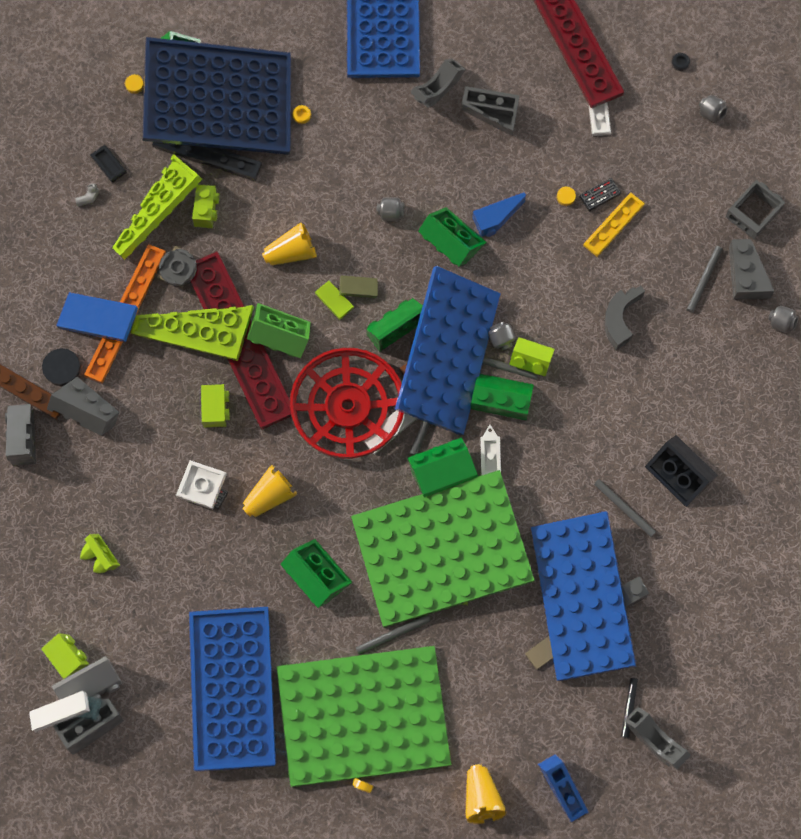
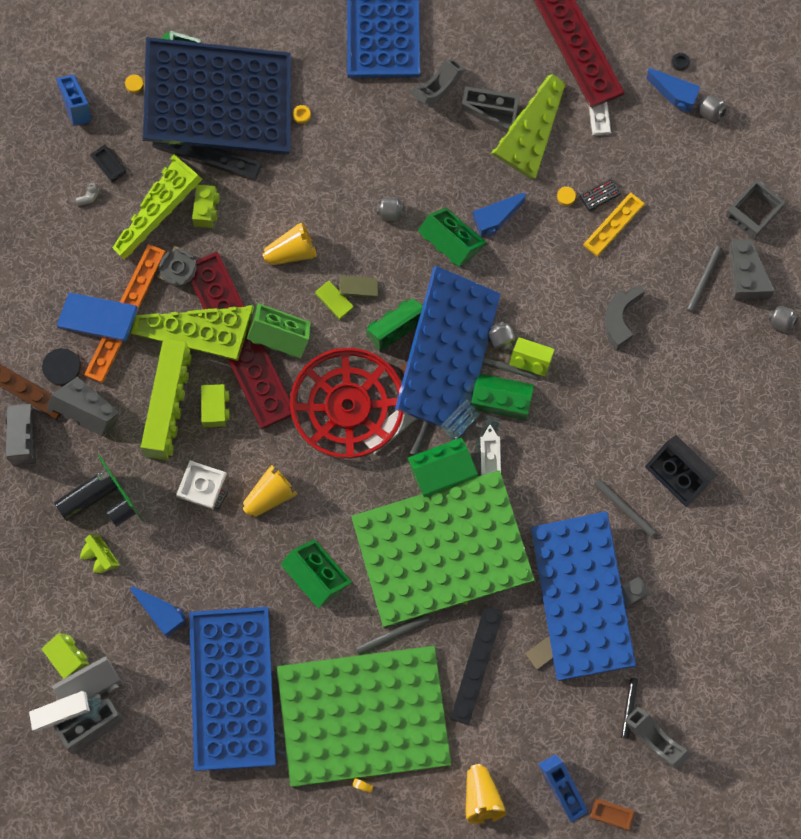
(74, 100): none -> blue slope
(93, 491): none -> black piece
(162, 613): none -> blue slope
(166, 399): none -> lime brick
(470, 410): none -> clear light blue tile
(476, 665): none -> black plate
(529, 133): none -> lime wing
(612, 814): none -> dark orange tile
(675, 90): none -> blue slope

